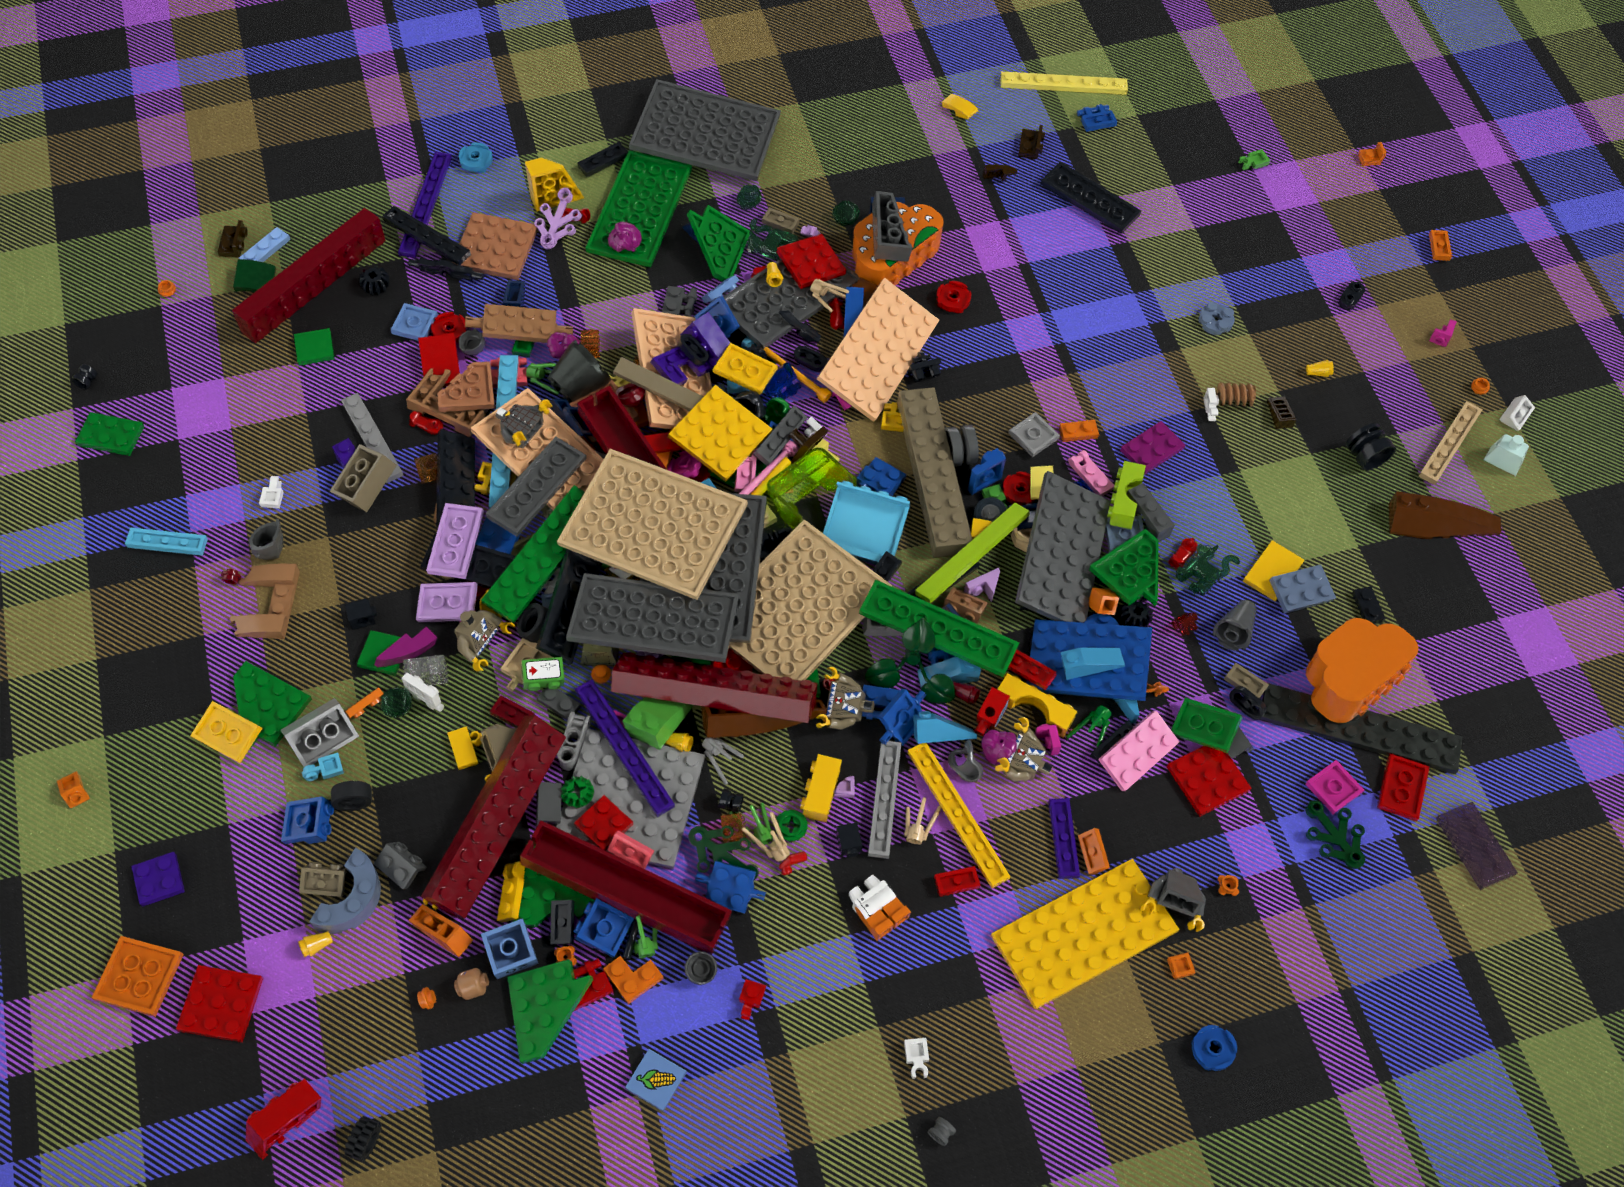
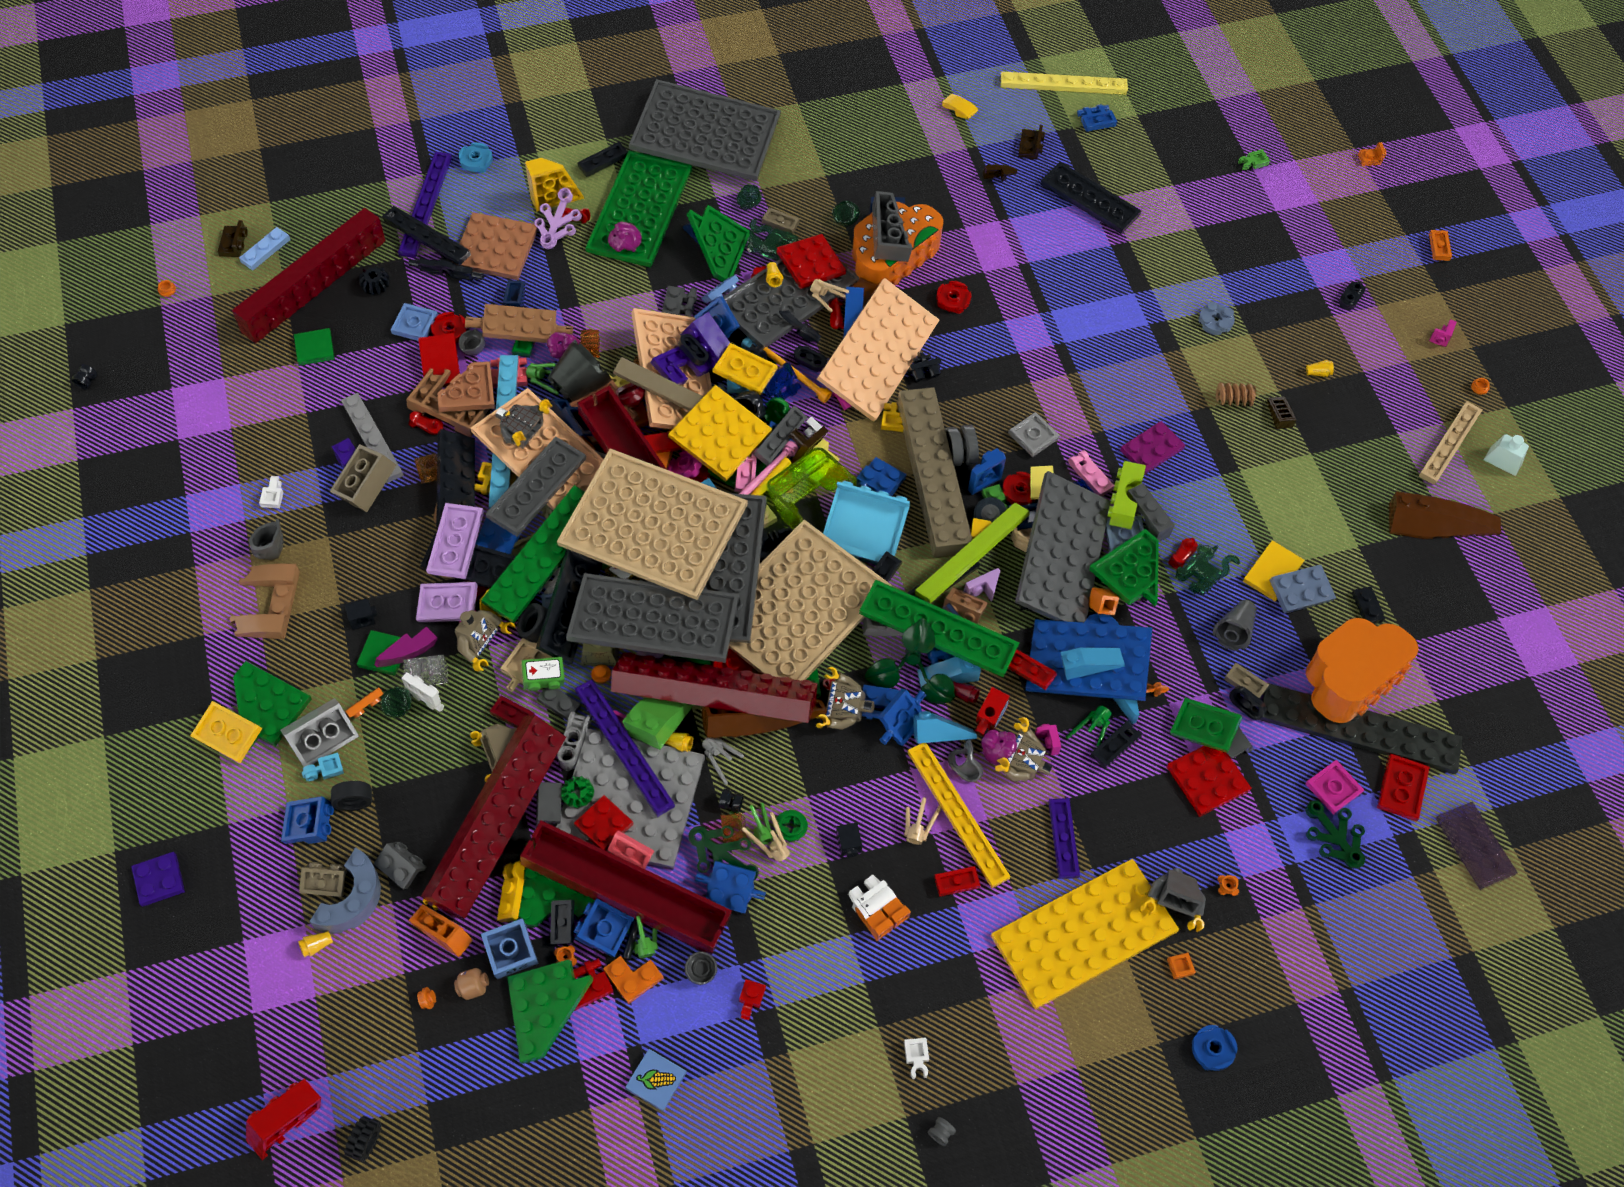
(72, 790): orange bracket -> none
(110, 433): green plate -> none
(137, 976): orange plate -> none
(166, 541): medium azure plate -> none
(219, 1003): red plate -> none
(230, 576): dark red plate -> none
(252, 275): dark green slope -> none
(462, 748): yellow tile -> none
(785, 865): red arm -> none
(809, 231): lavender plate -> none
(821, 788): yellow brick -> none
(845, 788): lavender tile -> none
(884, 800): light grey plate -> none
(1054, 711): yellow arch -> none
(1078, 430): orange plate -> none
(1093, 851): orange plate -> none
(1136, 614): black gear -> none
(1138, 750): bright pink plate -> none
(1185, 621): clear red tile -> none
(1211, 400): white plate -> none
(1370, 446): black wheel -> none
(1517, 412): white slope -> none

